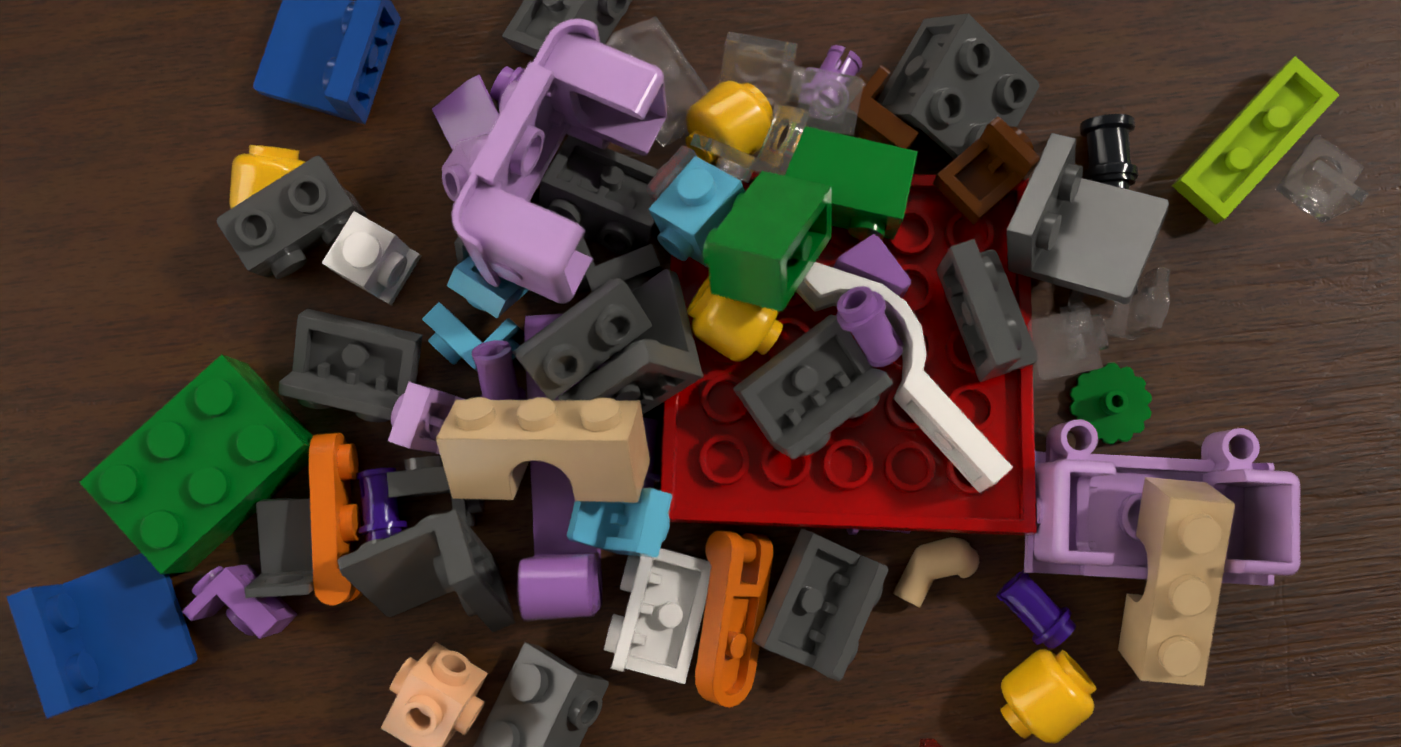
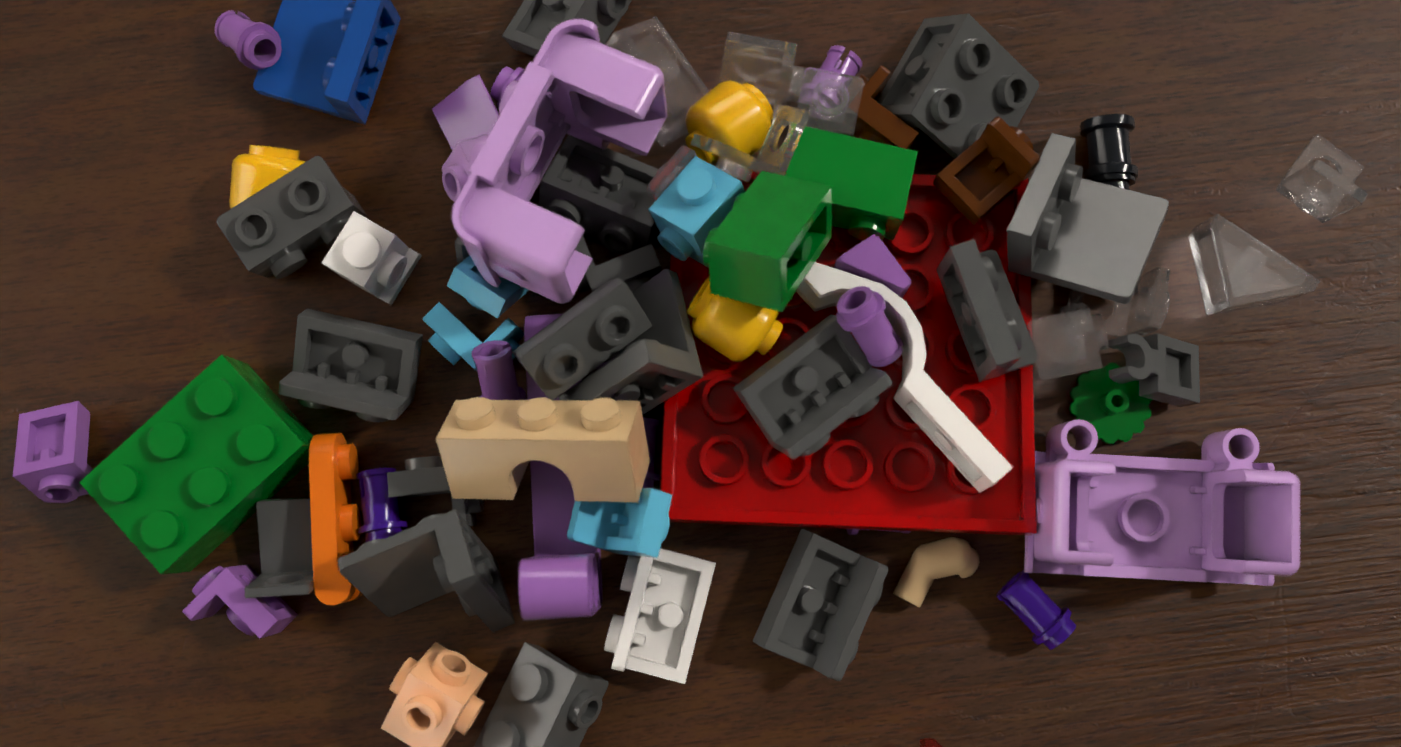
(53, 452): none -> medium lavender bracket
(101, 633): blue bracket -> none
(254, 42): none -> medium lavender pin
(420, 416): lavender bracket -> none
(732, 615): orange plate -> none
(1047, 696): yellow head -> none
(1162, 365): none -> dark grey plate
(1186, 544): tan arch -> none
(1242, 271): none -> clear slope
(1255, 140): lime plate -> none

